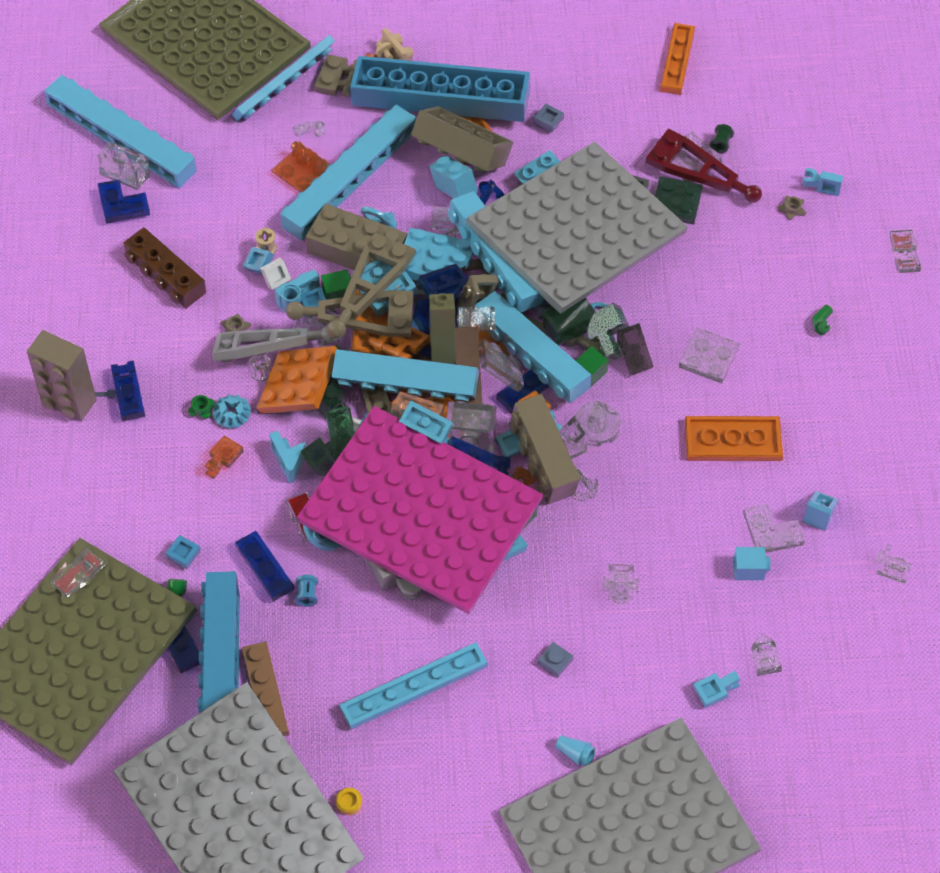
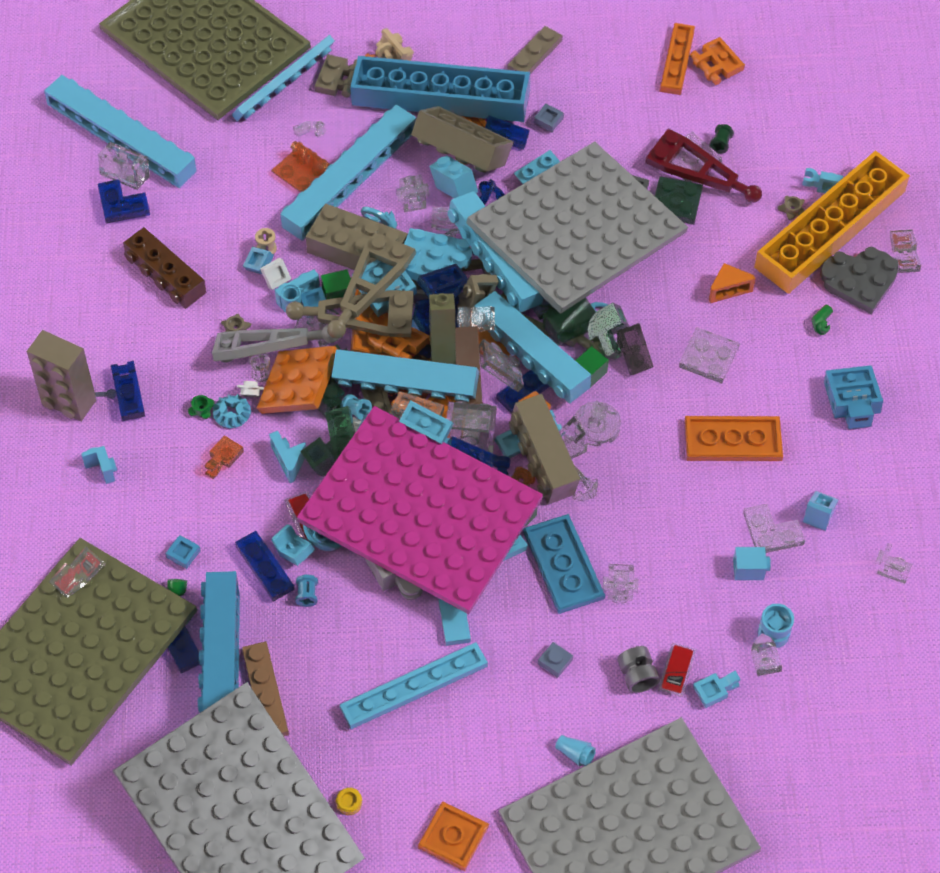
(98, 456): none -> medium azure bracket
(250, 388): none -> white plate
(292, 546): none -> medium azure bracket
(357, 406): none -> medium azure bush
(412, 193): none -> clear brick
(453, 836): none -> orange tile
(454, 624): none -> medium azure tile
(508, 130): none -> clear blue plate
(536, 50): none -> dark tan plate
(563, 564): none -> dark azure tile
(638, 669): none -> flat silver wheel
(677, 669): none -> slope
(722, 57): none -> orange plate
(730, 283): none -> orange slope
(777, 623): none -> medium azure wheel
(831, 222): none -> light orange brick
(854, 395): none -> dark azure piece
(861, 278): none -> dark grey plate

